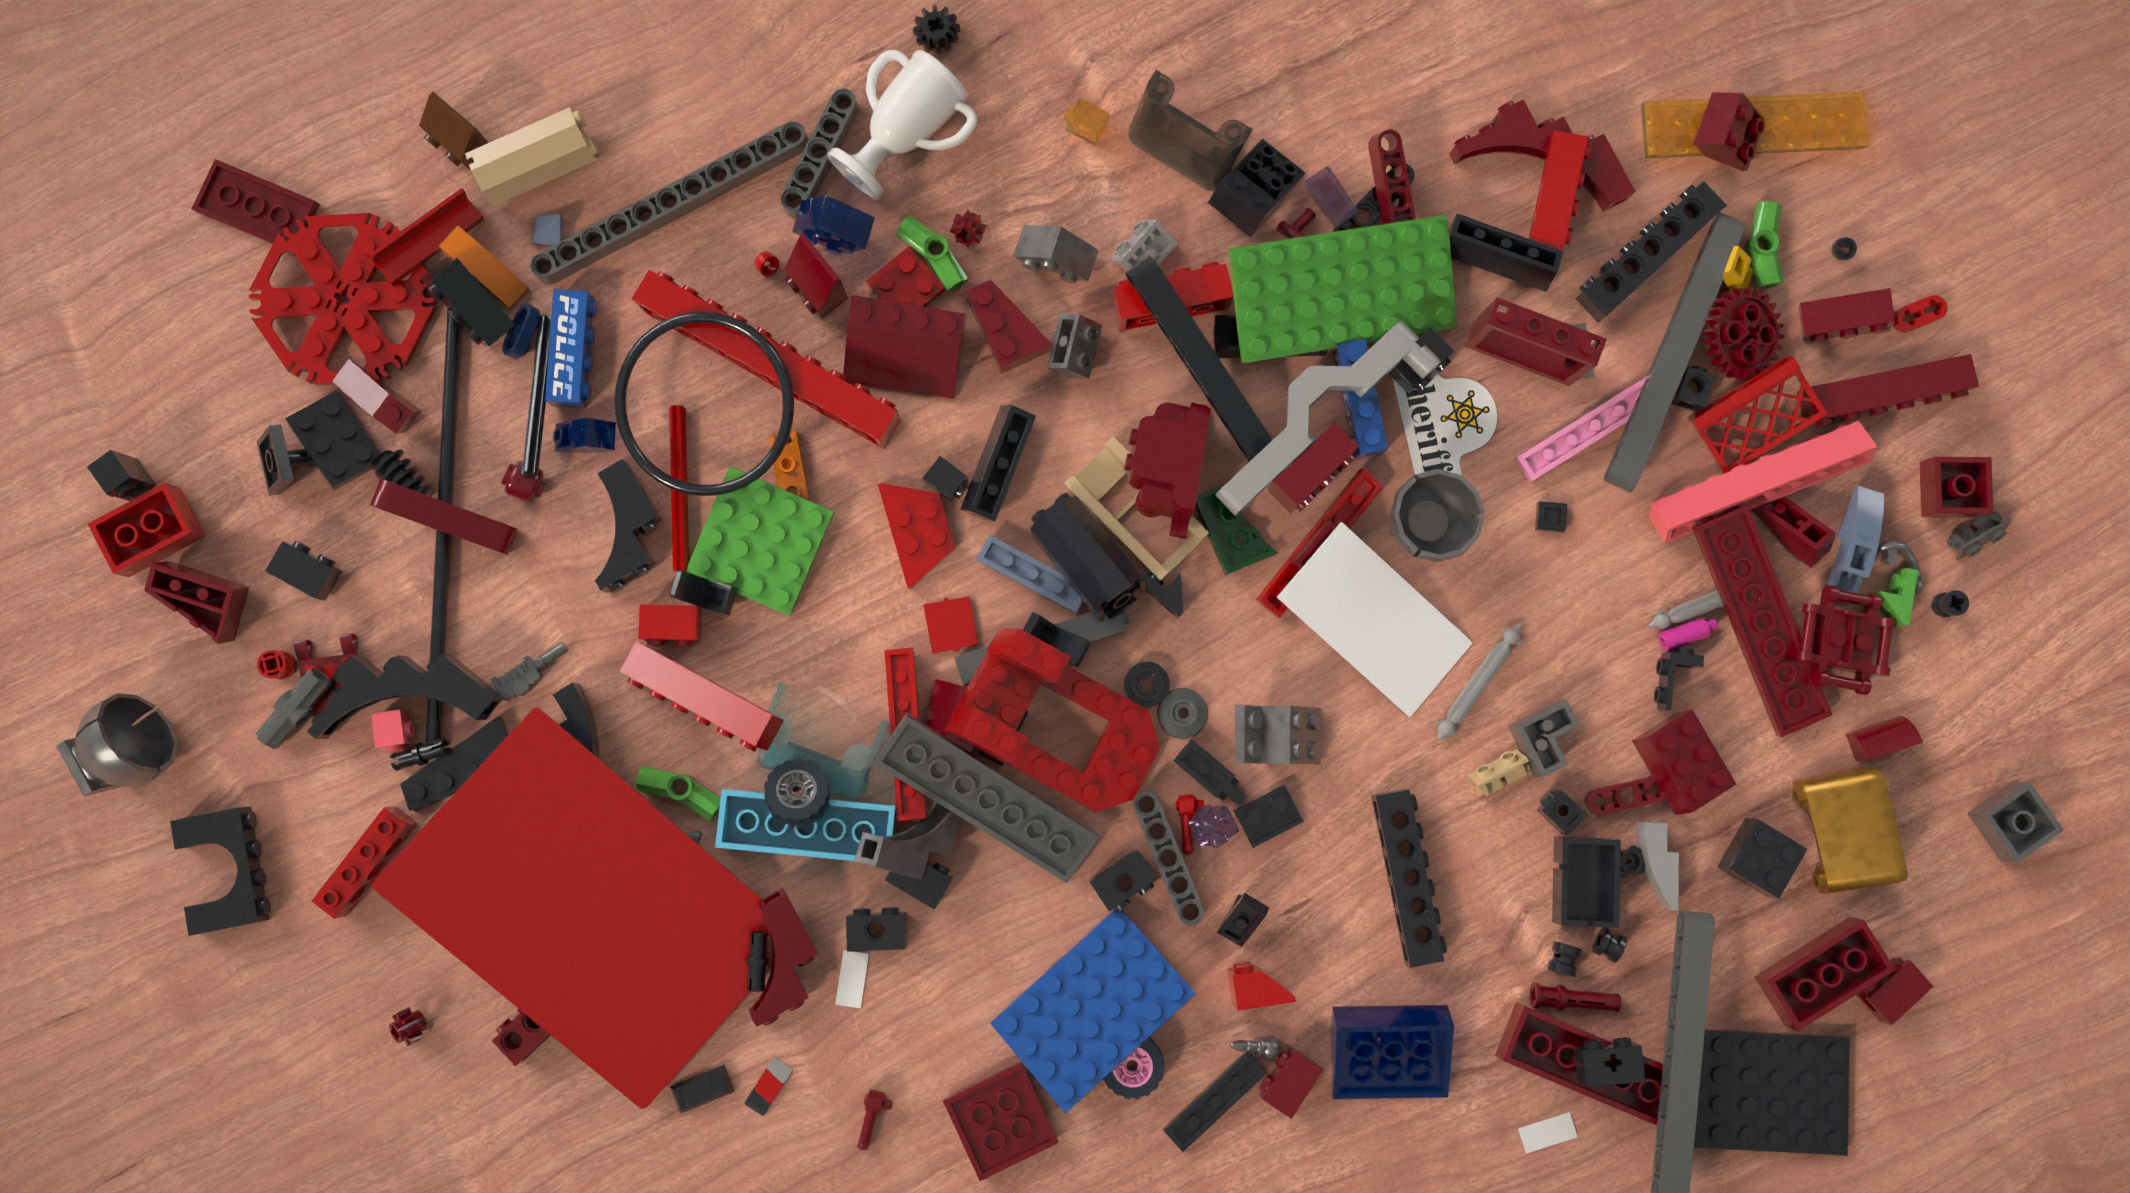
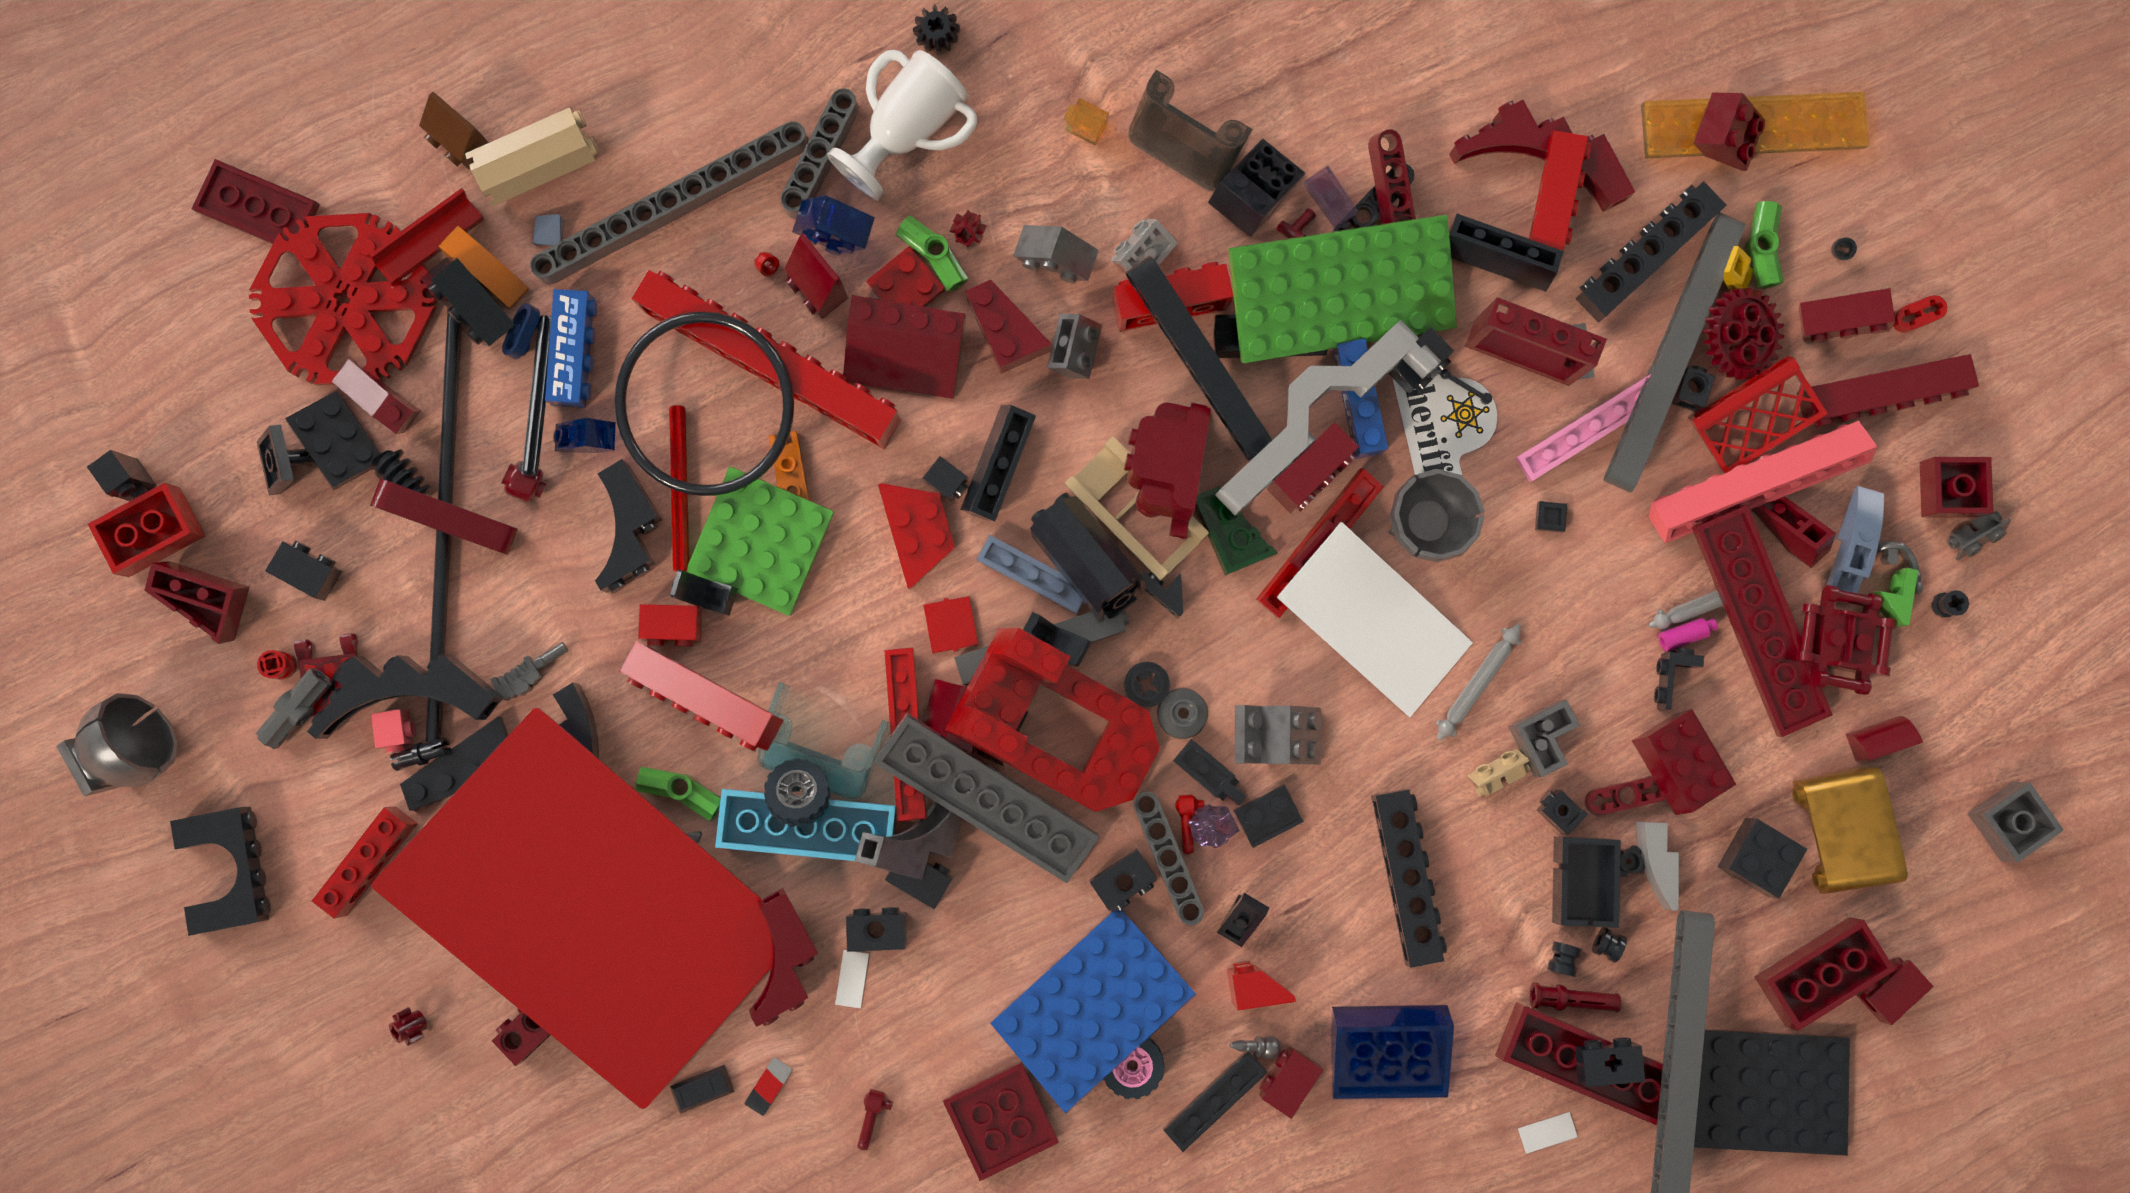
(757, 960): black pin -> none
(1485, 398): none -> black hinge

